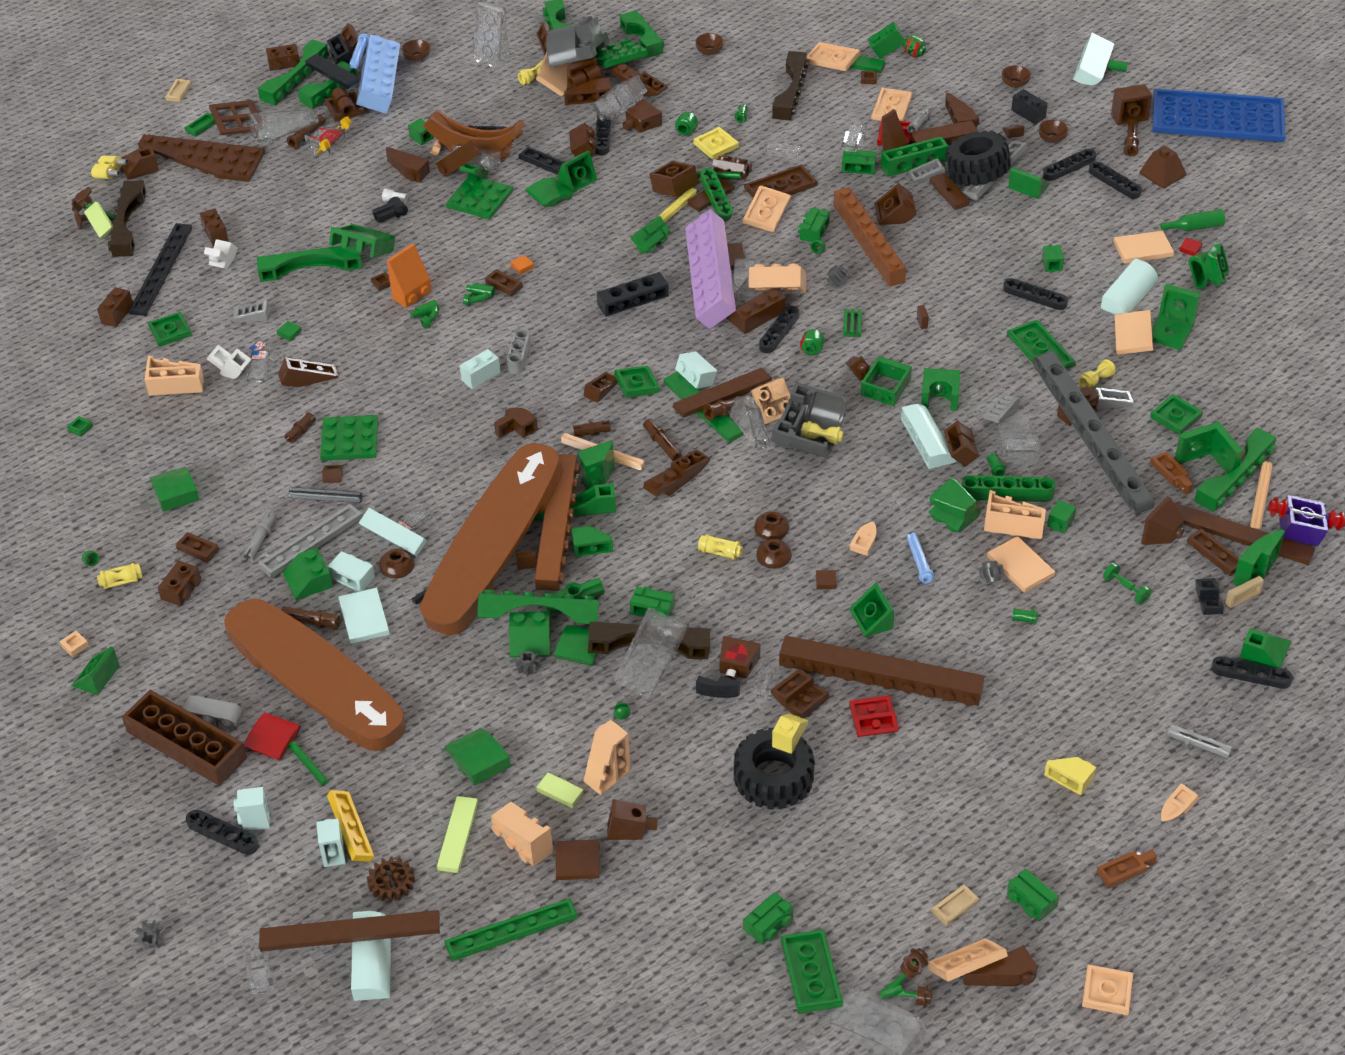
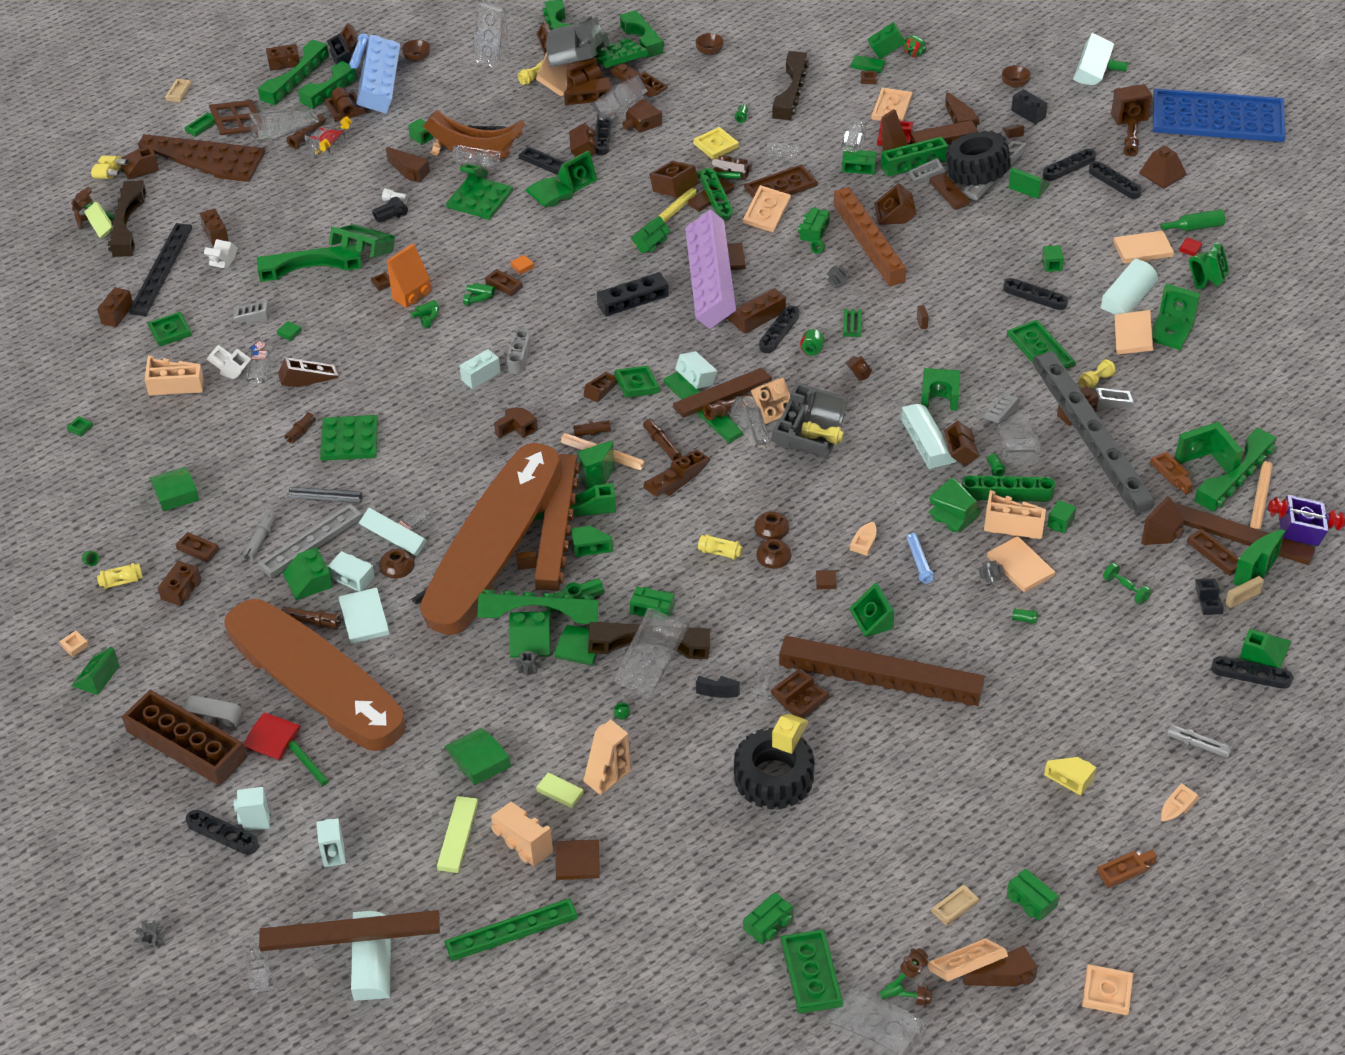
(332, 71): black tile -> none
(332, 473): reddish brown slope -> none
(350, 825): yellow plate -> none
(385, 889): reddish brown gear -> none
(457, 158): reddish brown slope -> none
(628, 821): reddish brown torso -> none
(686, 123): green head -> none
(738, 657): reddish brown torso -> none
(741, 277): clear slope -> none
(778, 277): light nougat wedge -> none
(833, 56): light nougat tile -> none
(873, 716): red slope -> none
(883, 367): green window -> none
(920, 115): light grey pin -> none
(1055, 128): reddish brown piece -> none
(1176, 414): green plate -> none

